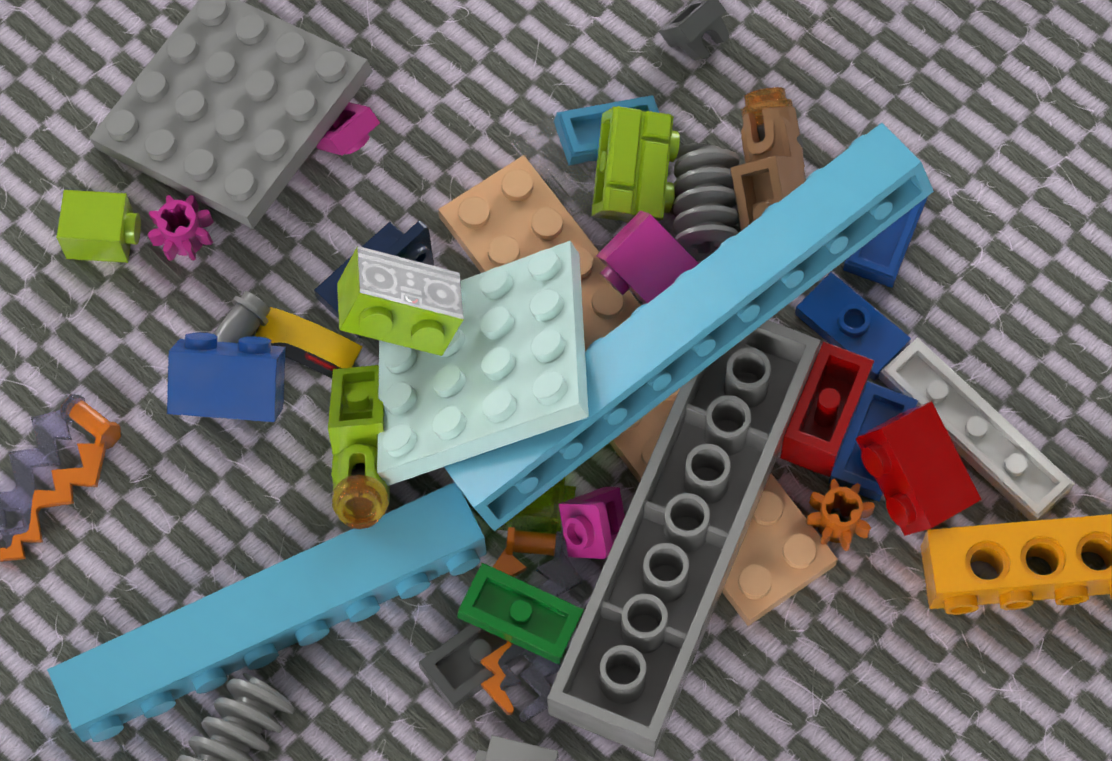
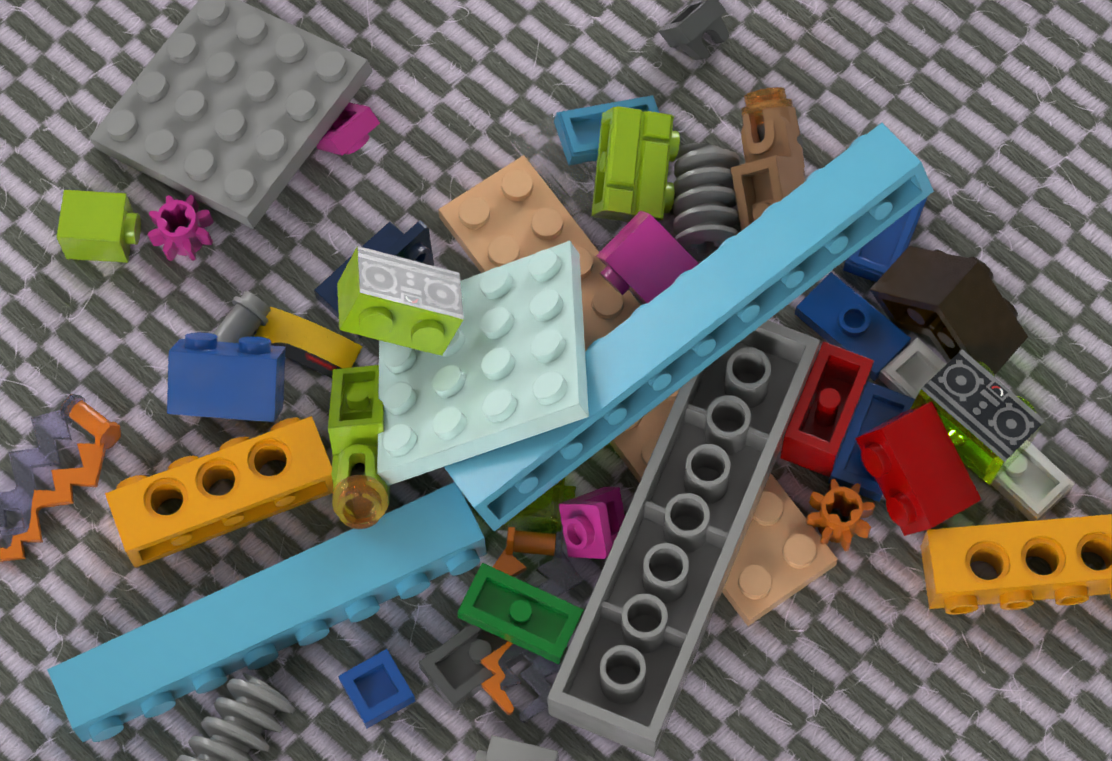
(206, 516): none -> light orange brick
(376, 688): none -> blue plate
(952, 304): none -> dark brown brick
(981, 415): none -> brick

